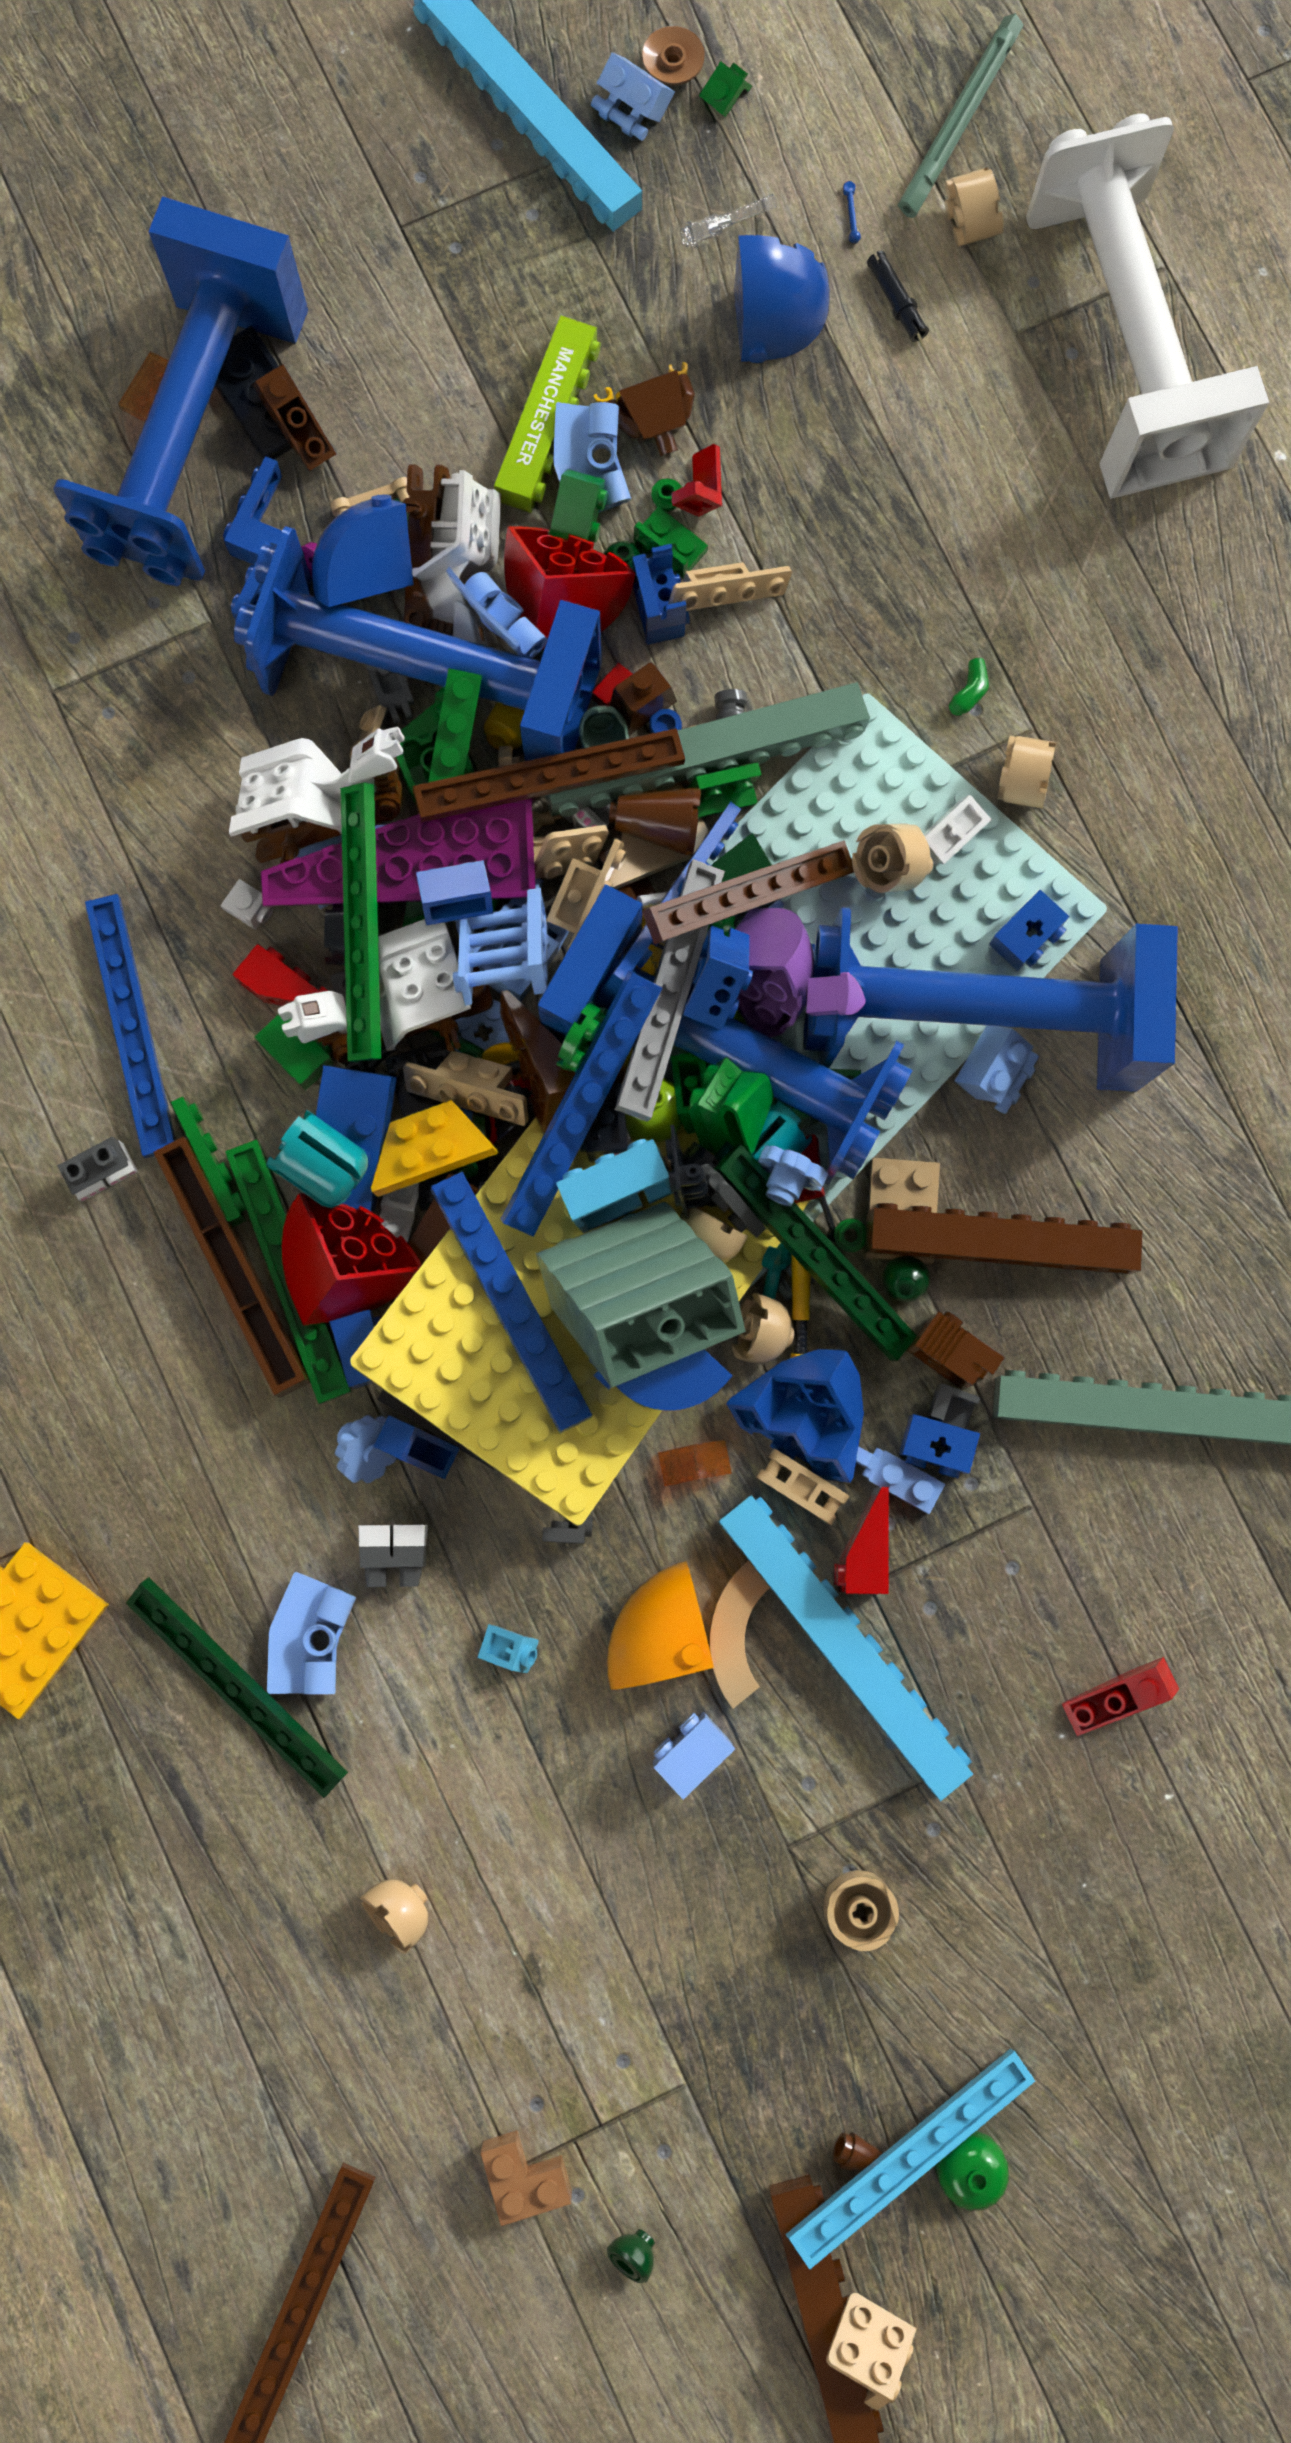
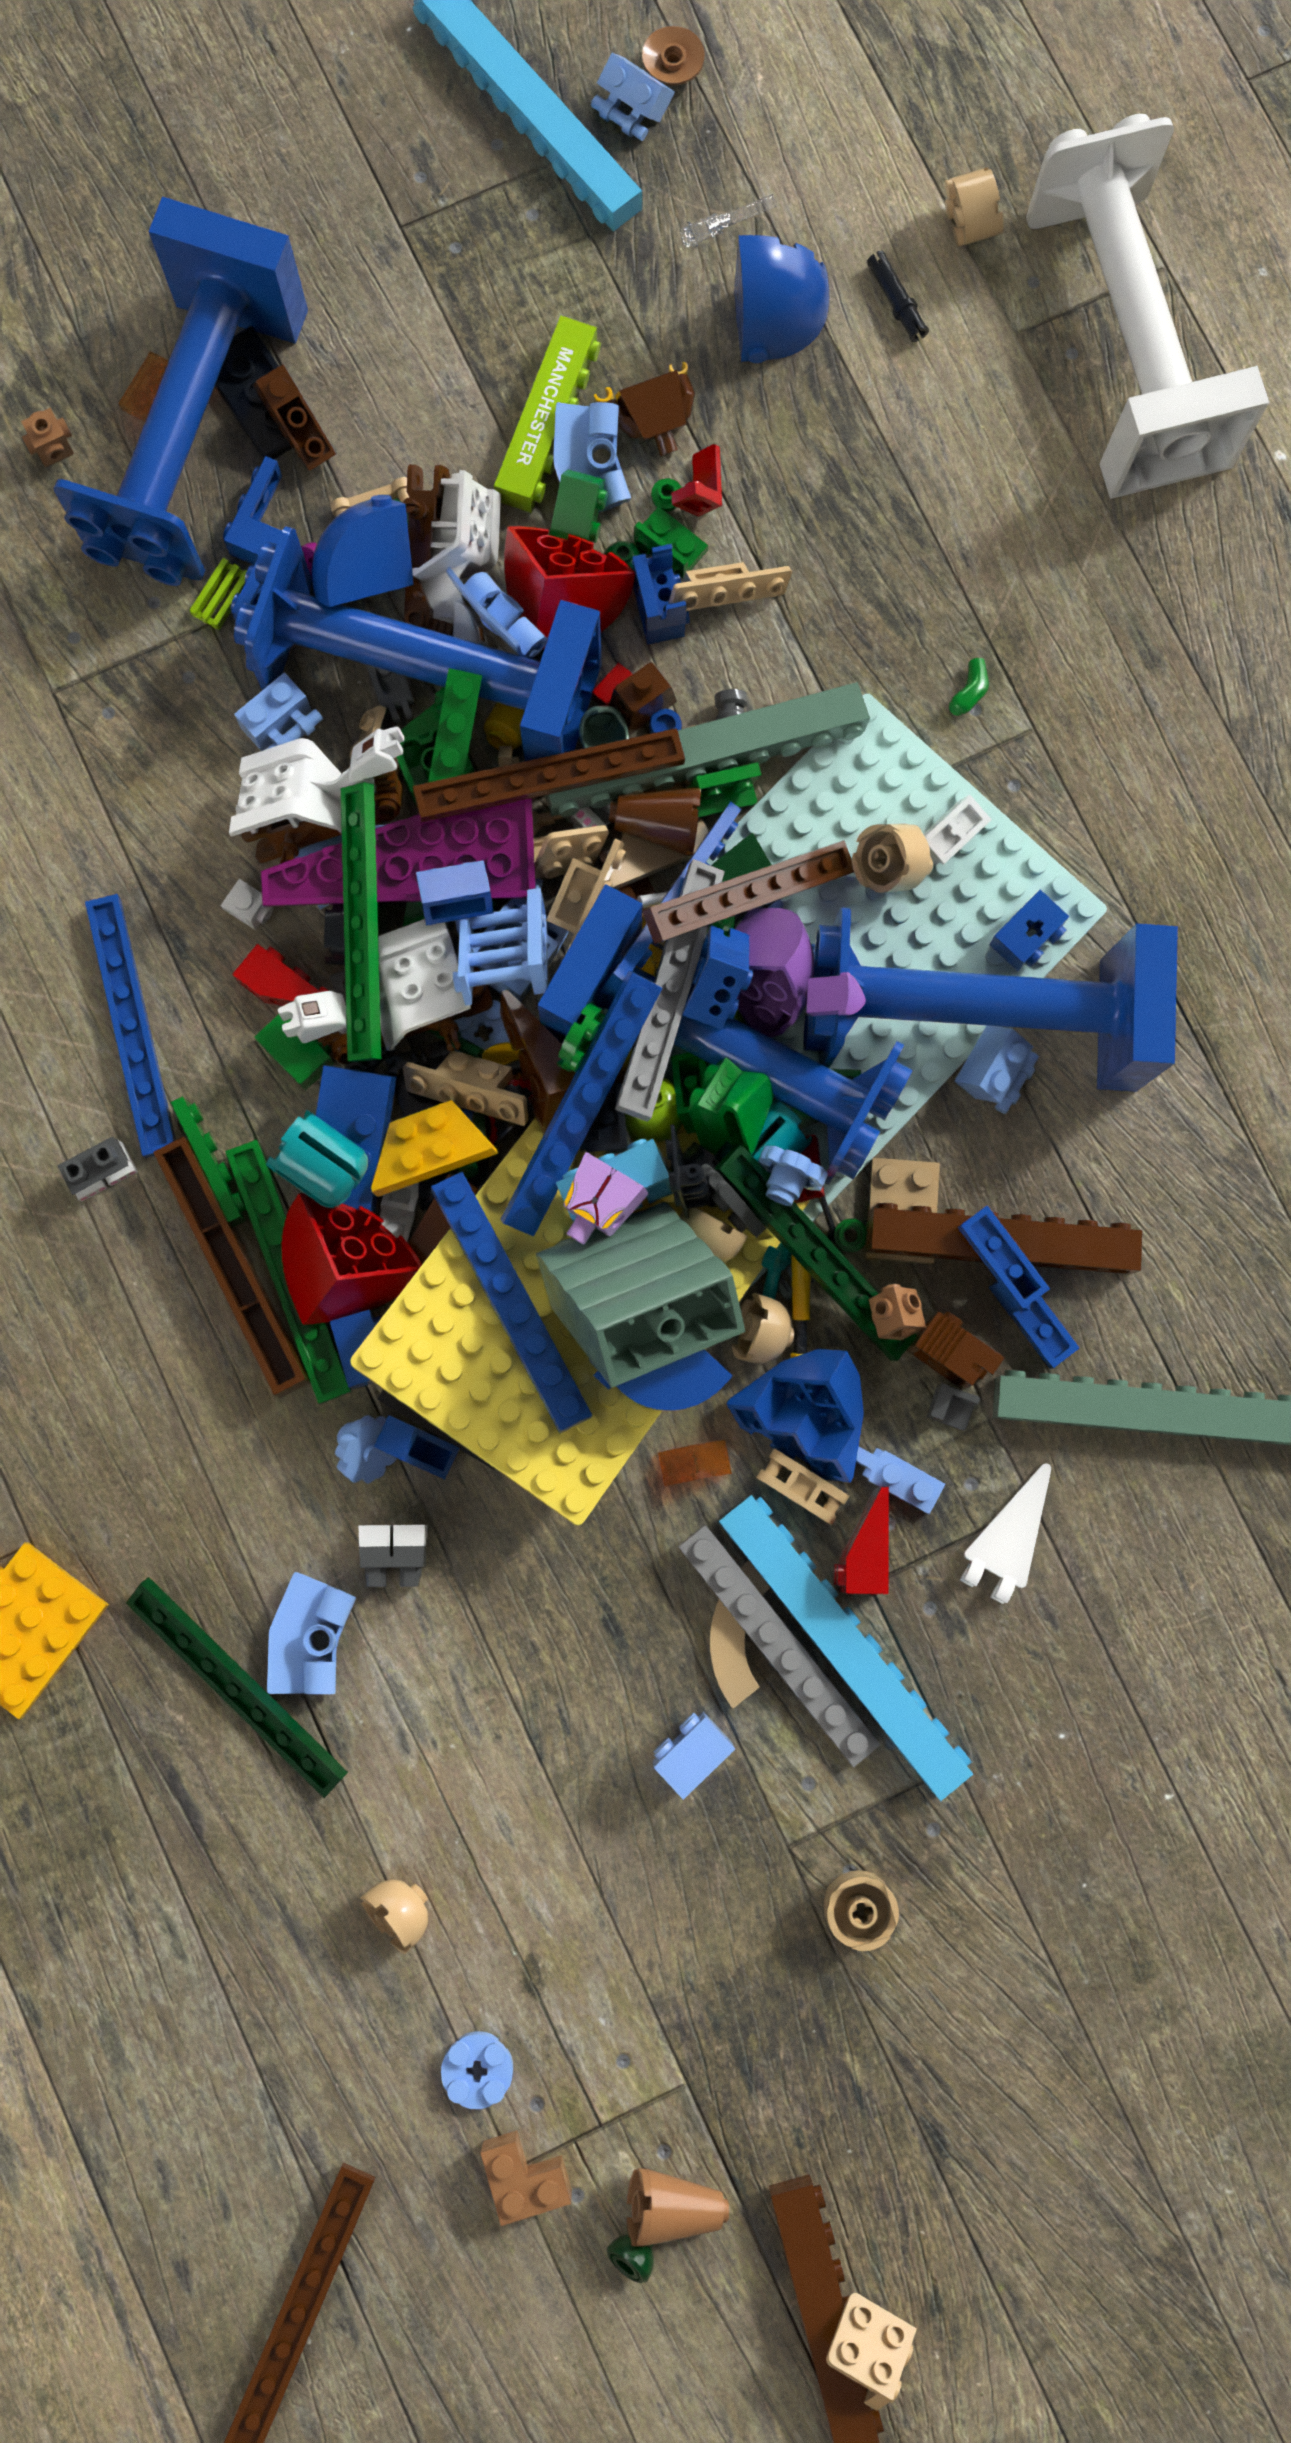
(47, 437): none -> medium nougat brick
(209, 589): none -> lime tile
(275, 712): none -> light blue brick
(462, 2086): none -> light blue plate
(508, 1649): medium azure bracket -> none
(562, 1533): dark grey bracket -> none
(600, 1198): none -> lavender torso
(658, 1632): light orange brick -> none
(671, 2208): none -> medium nougat cone
(725, 87): green bracket -> none
(779, 1645): none -> light grey plate
(849, 190): blue hinge -> none
(854, 2152): reddish brown cone -> none
(897, 1312): none -> medium nougat brick
(906, 1278): dark green brick -> none
(909, 2158): medium azure plate -> none
(959, 1446): blue brick -> none
(960, 115): sand green piece -> none
(974, 2173): green cylinder -> none
(1009, 1539): none -> white flag
(1018, 1287): none -> blue bracket
(1026, 771): tan brick -> none
(1121, 1697): red slope -> none

